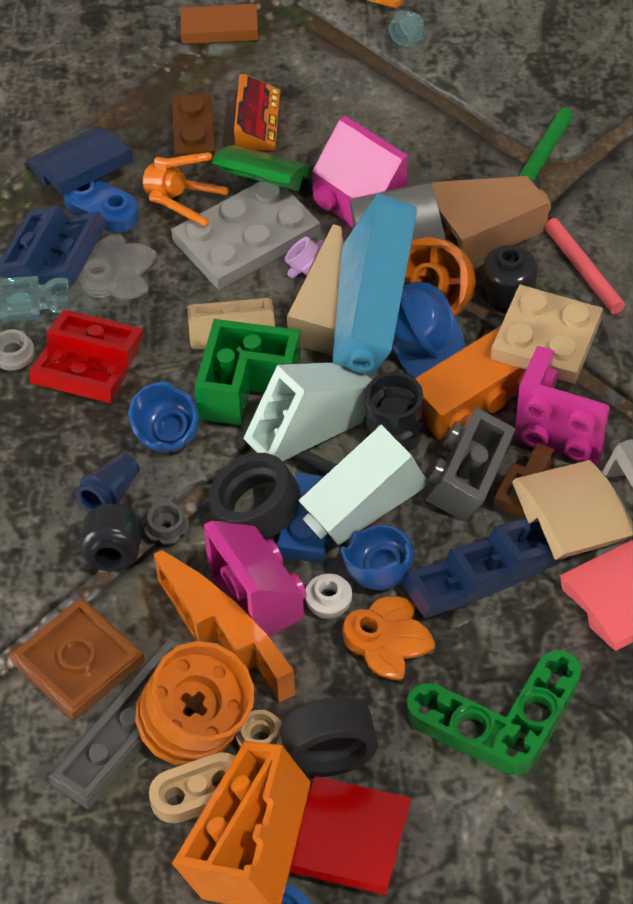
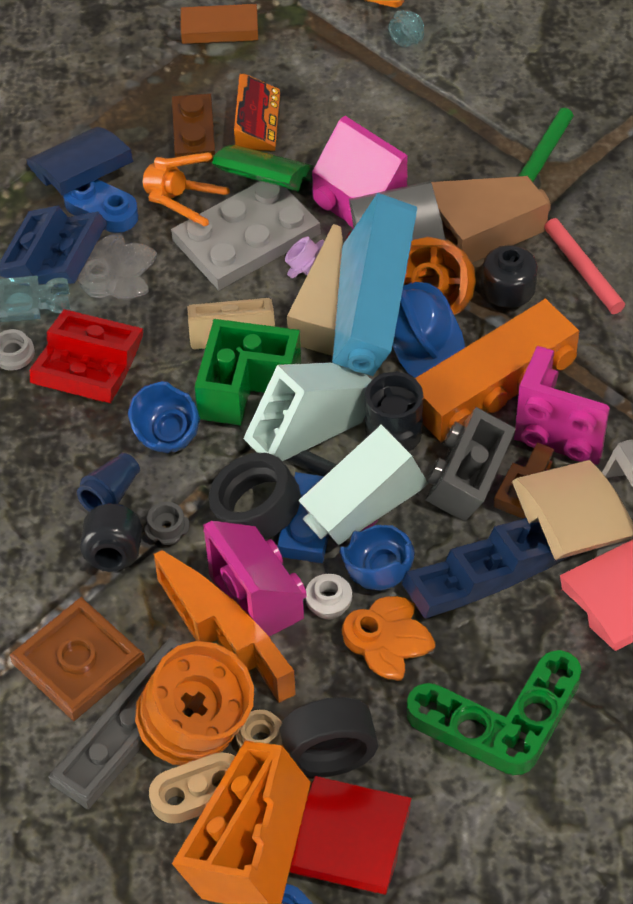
(547, 322): tan plate -> none

